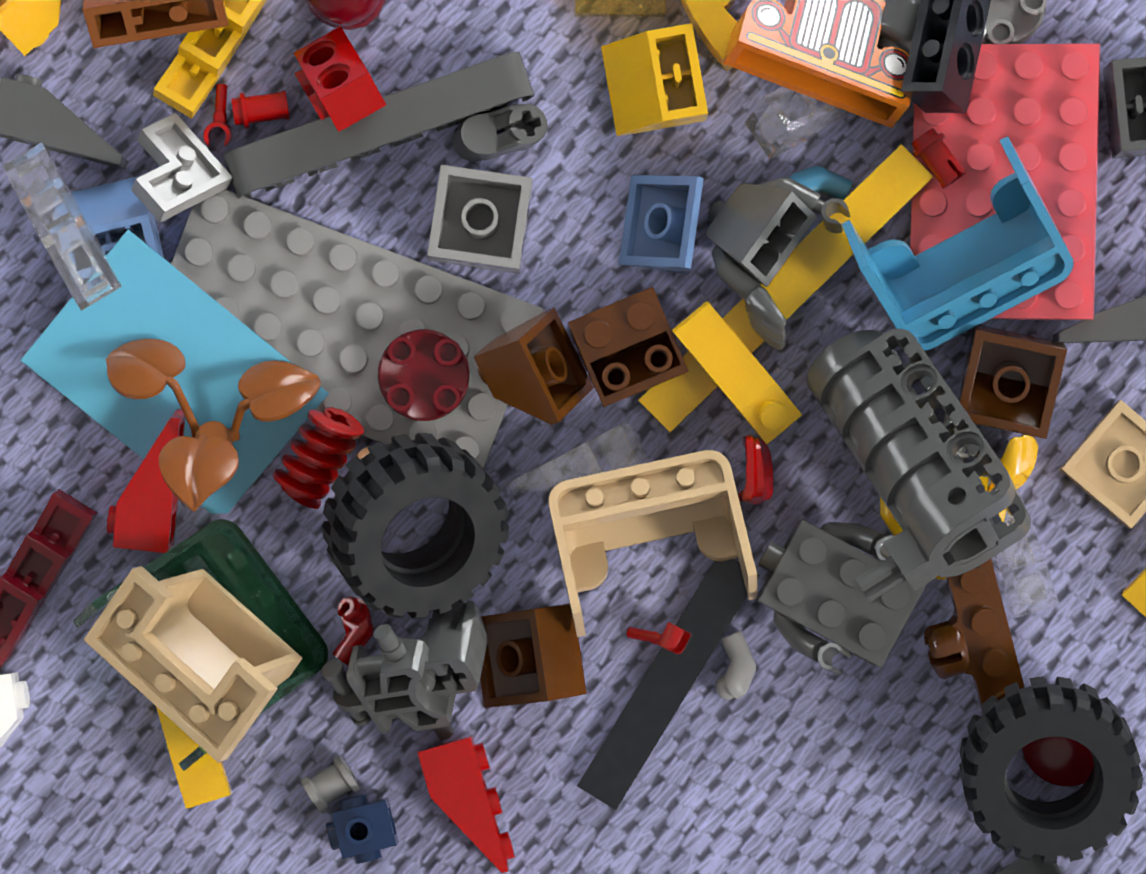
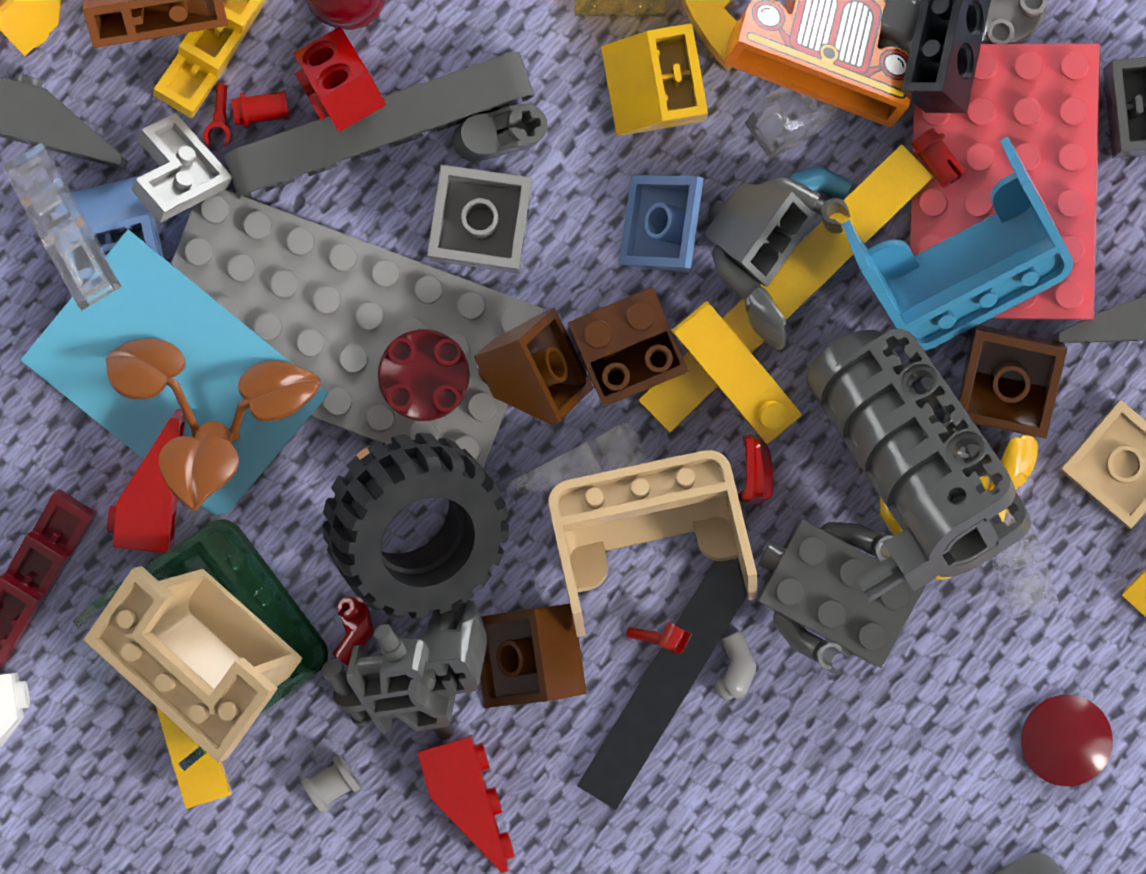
(318, 456): red piece -> none
(375, 816): dark blue brick -> none
(976, 636): reddish brown plate -> none
(1063, 824): black tyre -> none

